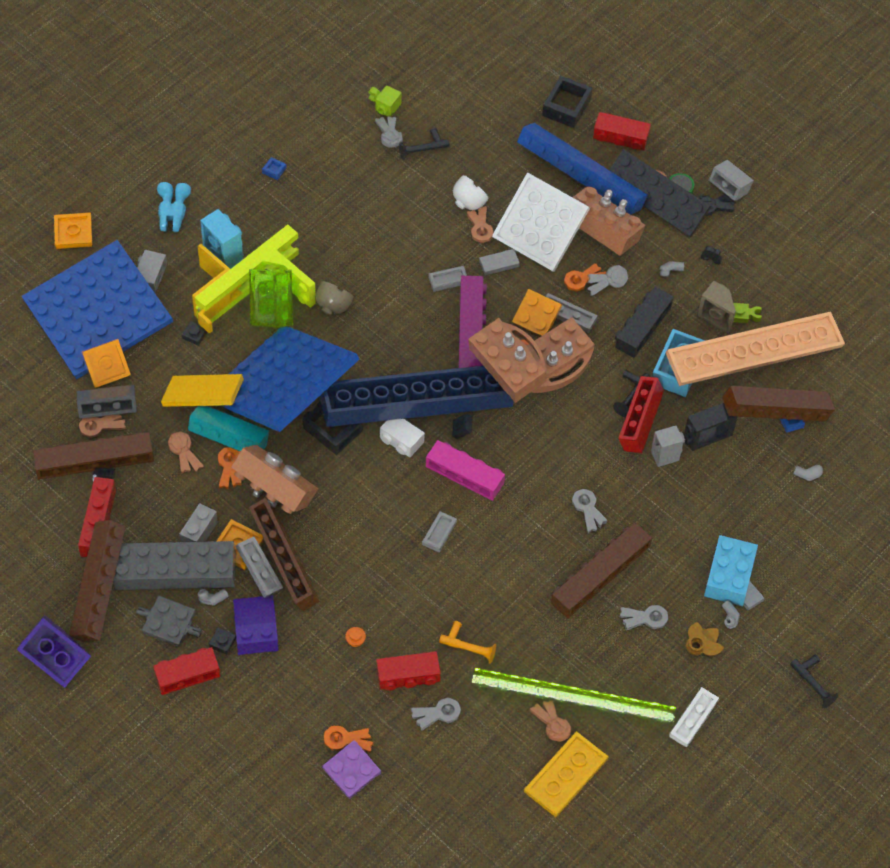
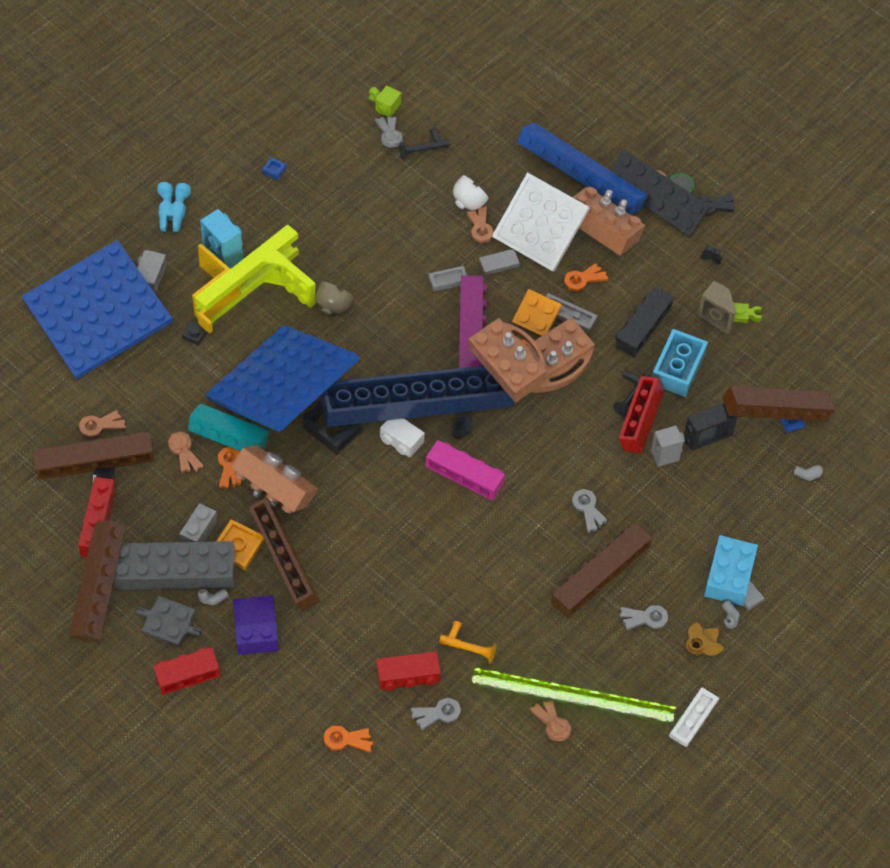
(53, 651): dark purple slope -> none
(73, 230): light orange plate -> none
(106, 363): light orange plate -> none
(106, 401): dark grey brick -> none
(202, 390): yellow tile -> none
(222, 641): black plate -> none
(259, 567): light grey plate -> none
(271, 297): clear neon green slope -> none
(351, 769): medium lavender plate -> none
(355, 636): orange plate -> none
(439, 531): light grey tile -> none
(566, 774): yellow tile -> none
(568, 116): black window -> none
(615, 276): light grey piece -> none
(621, 131): red brick -> none
(671, 266): light grey arm -> none
(731, 180): light grey brick -> none
(754, 348): light nougat plate -> none
(801, 669): black piece -> none

